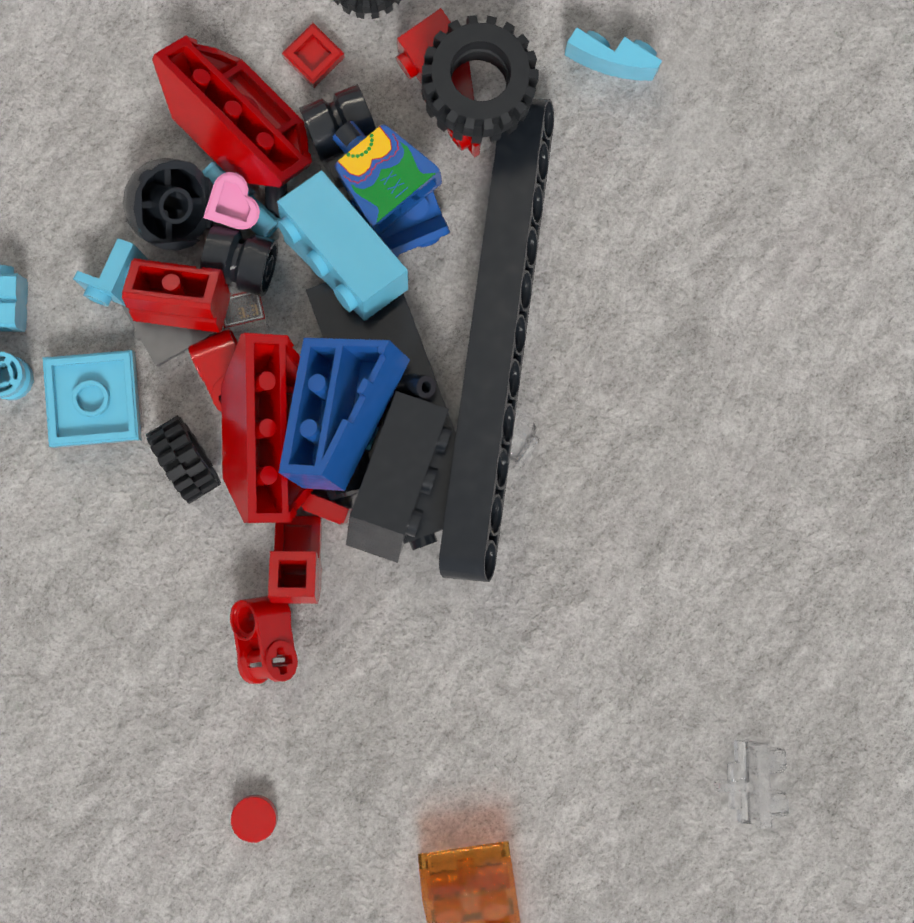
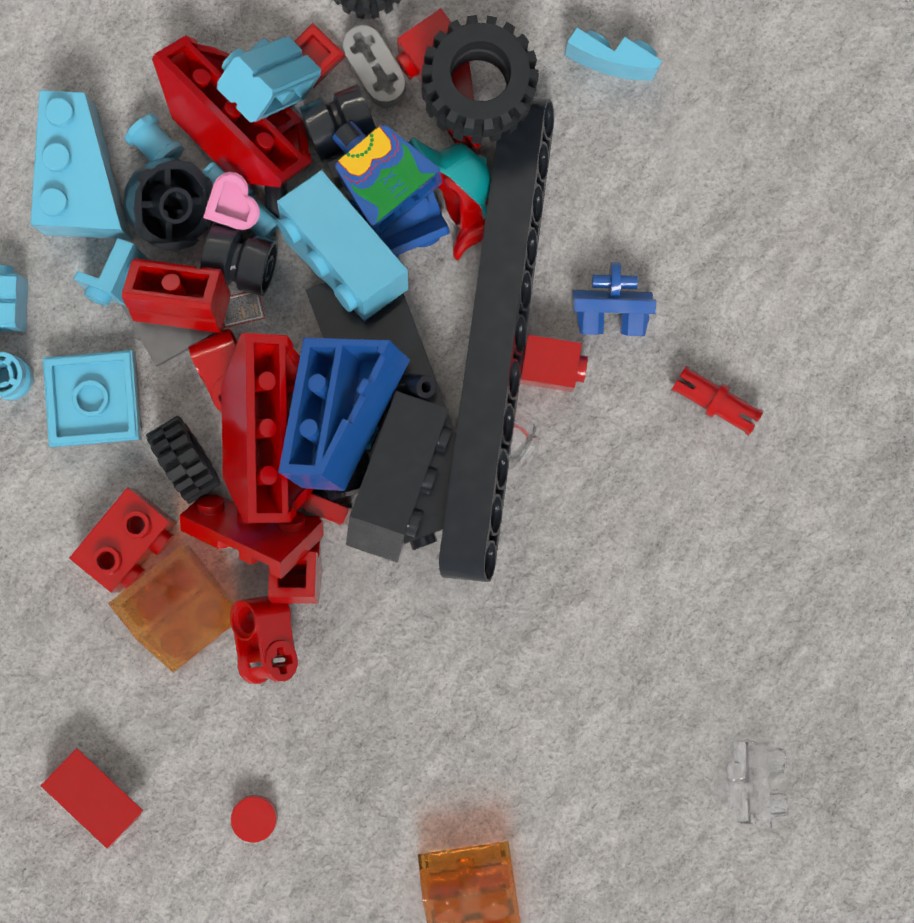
(73, 171): none -> medium azure wedge
(92, 798): none -> red hinge
(124, 541): none -> red brick
(152, 139): none -> medium azure bush
(175, 608): none -> clear orange slope
(267, 77): none -> medium azure brick
(275, 544): none -> red wing
(382, 61): none -> light grey beam
(464, 190): none -> hair
(553, 363): none -> red brick
(632, 305): none -> blue hips
(717, 400): none -> red pin

